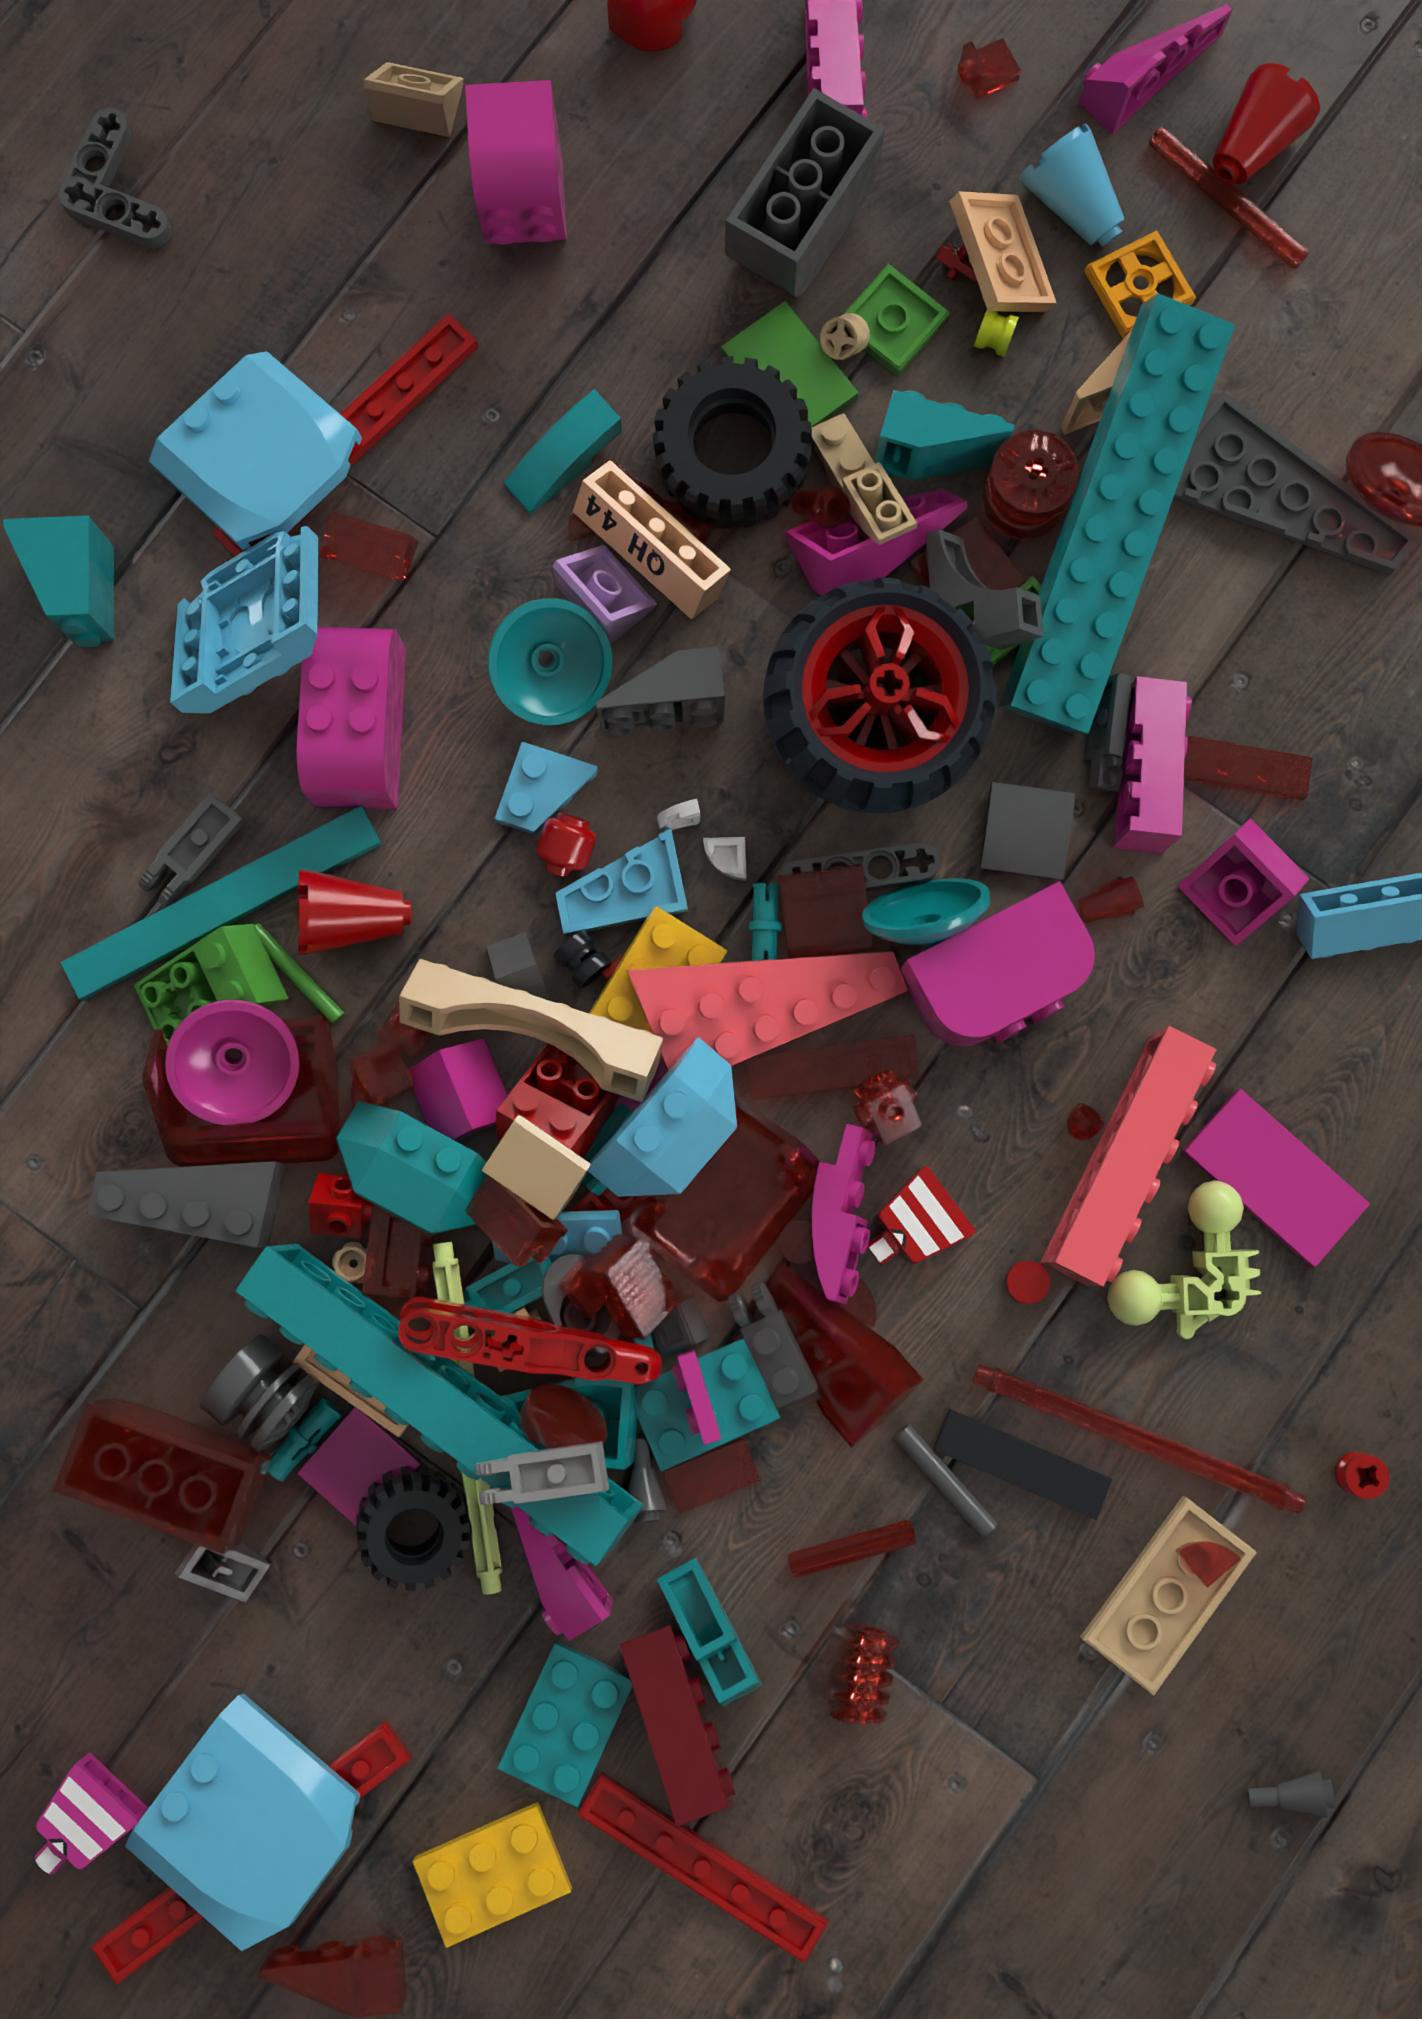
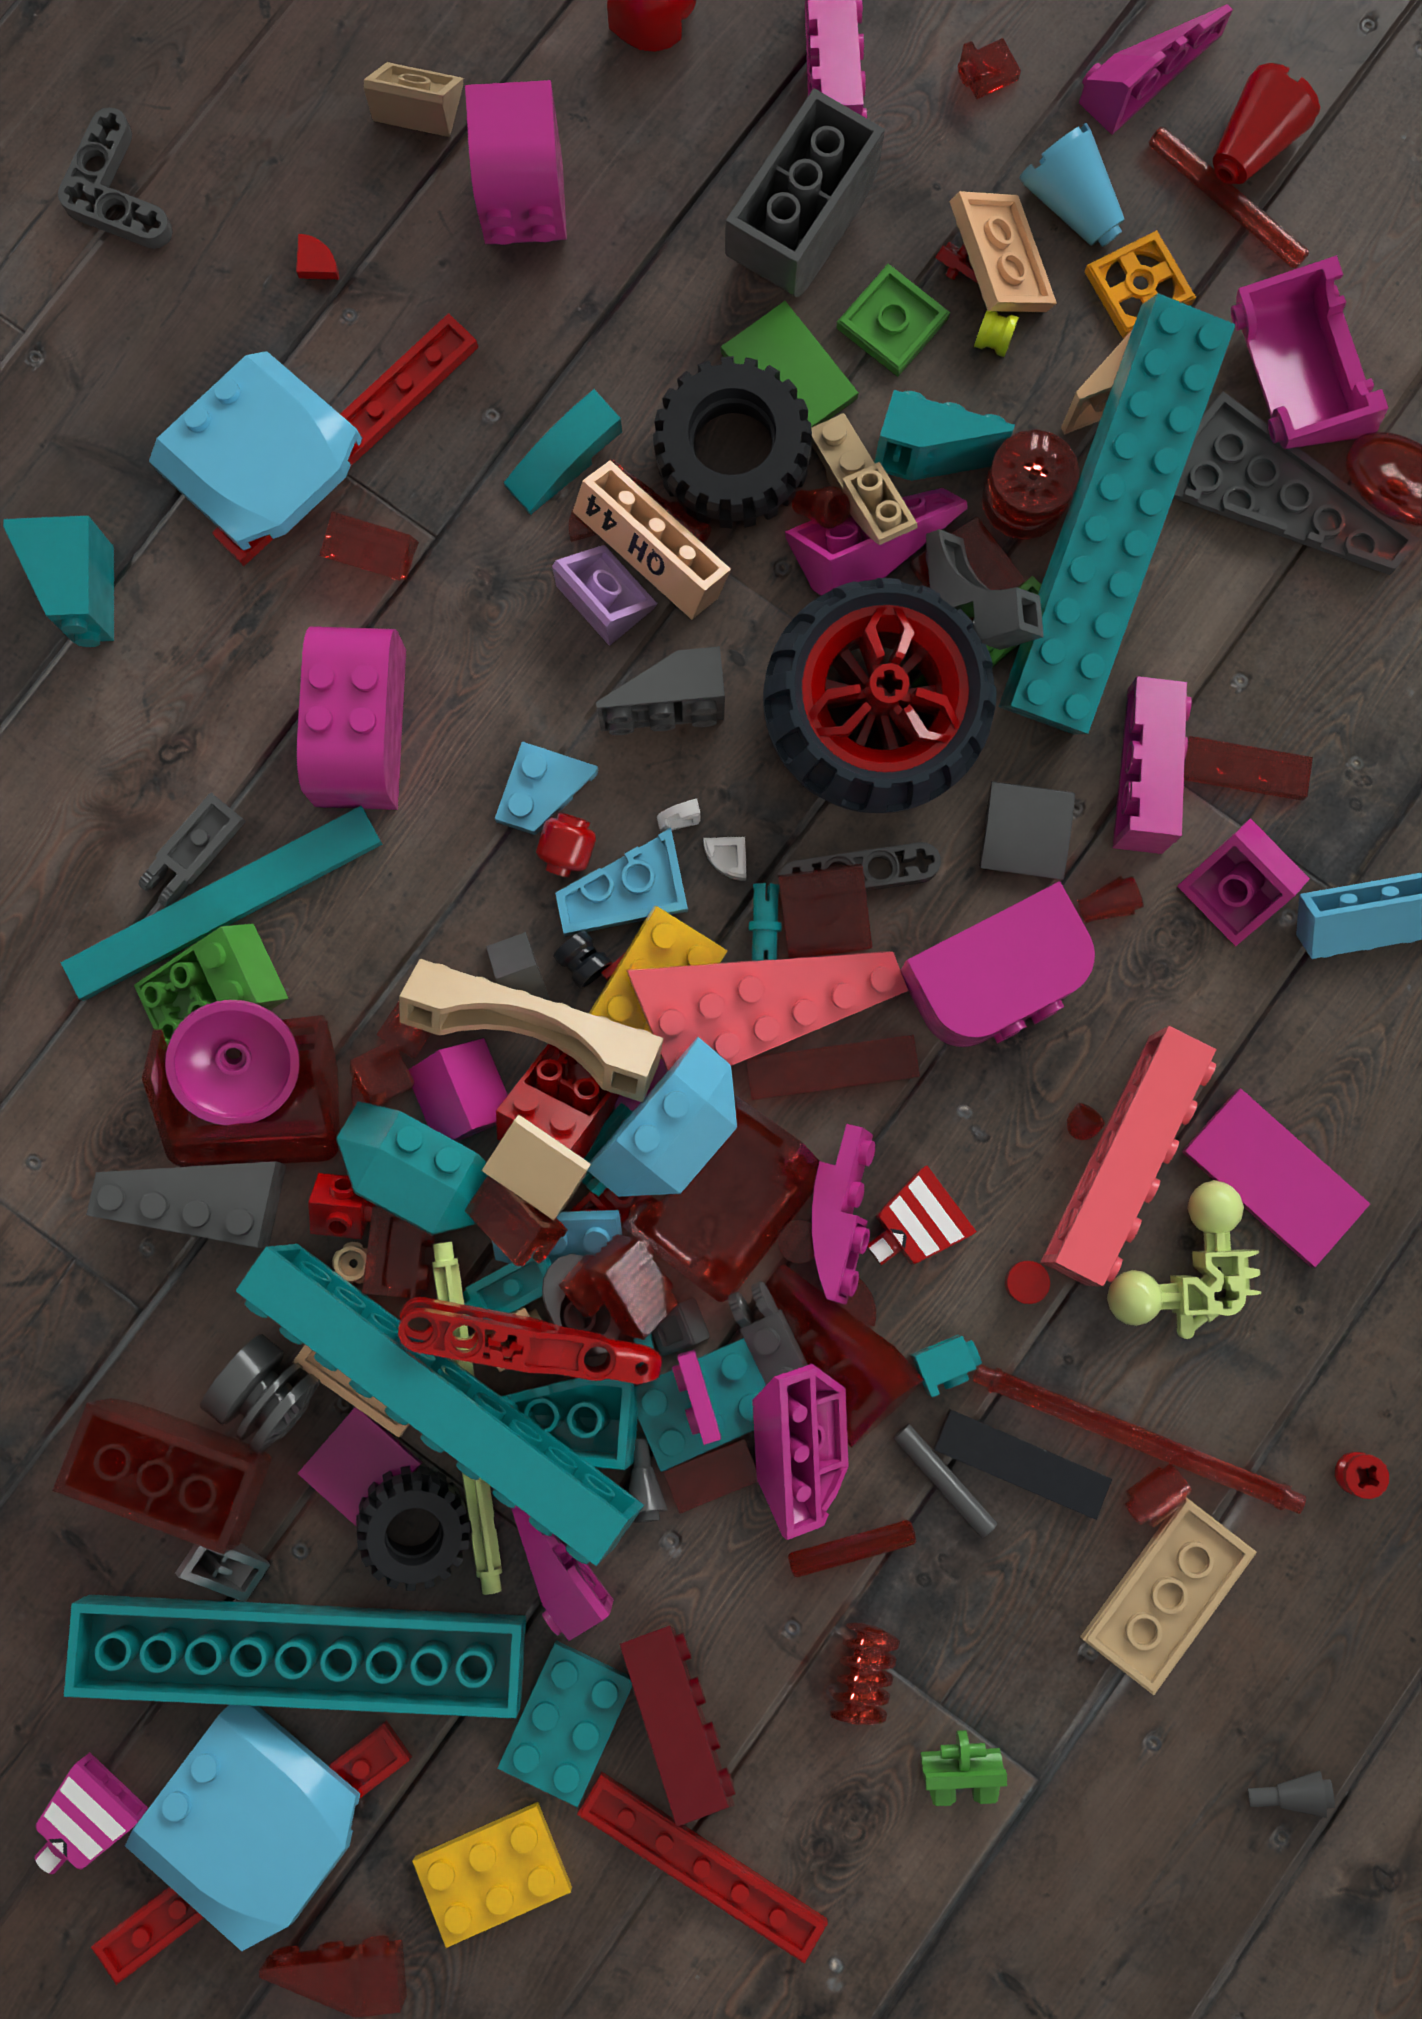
(247, 622): medium azure wedge -> none
(295, 1656): none -> teal brick
(300, 977): bright green bar -> none
(303, 1438): teal pin -> none
(315, 259): none -> red tile
(345, 912): red cone -> none
(547, 1474): light grey hinge -> none
(561, 1417): clear red tile -> none
(572, 678): teal dish -> none
(709, 1632): teal slope -> none
(800, 1447): none -> dark pink wedge
(836, 341): tan wheel -> none
(886, 1106): clear red brick -> none
(927, 911): teal dish -> none
(946, 1363): none -> teal brick
(963, 1767): none -> bright green hips
(1108, 735): dark grey hinge -> none
(1157, 1495): none -> clear red brick
(1207, 1560): clear red tile -> none
(1307, 357): none -> dark pink windscreen

